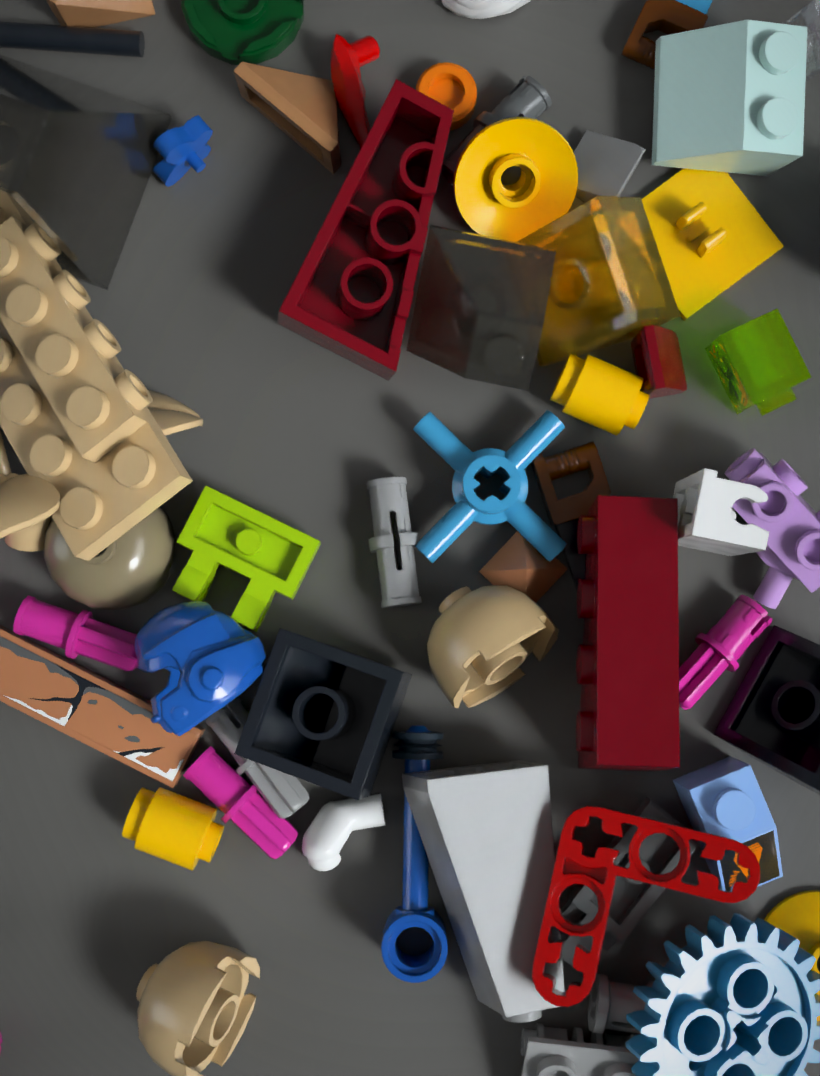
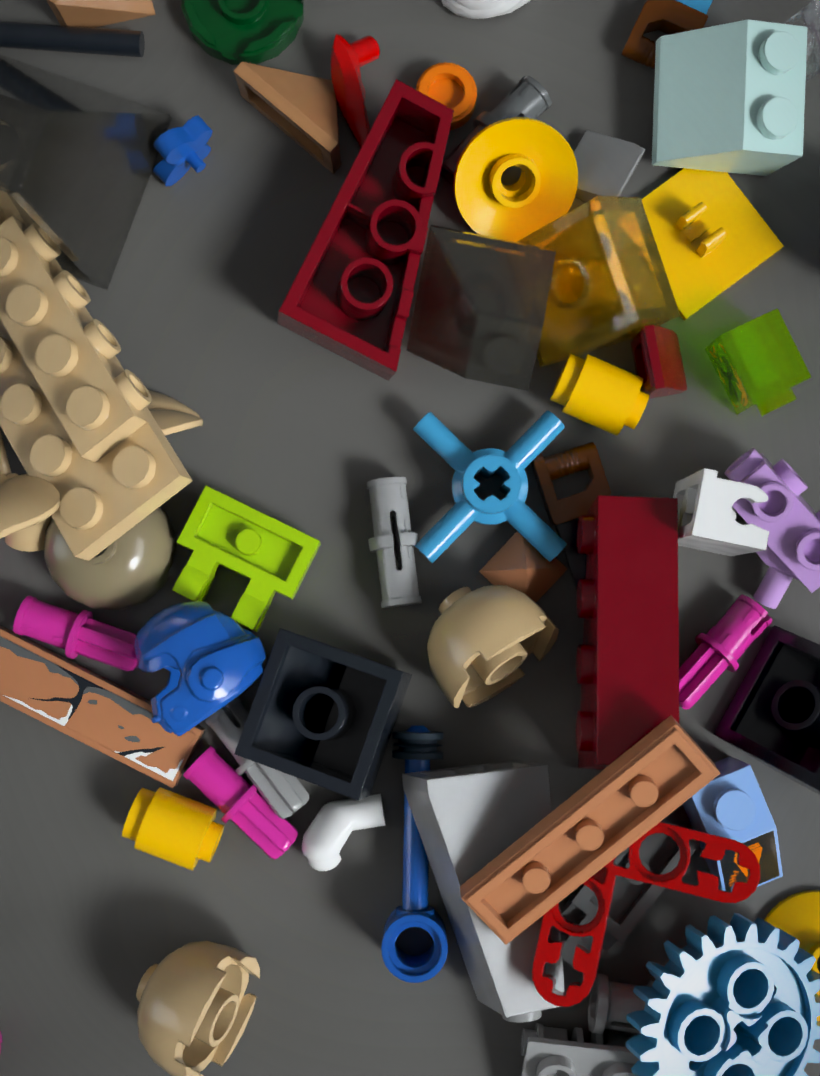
(588, 830): none -> nougat tile

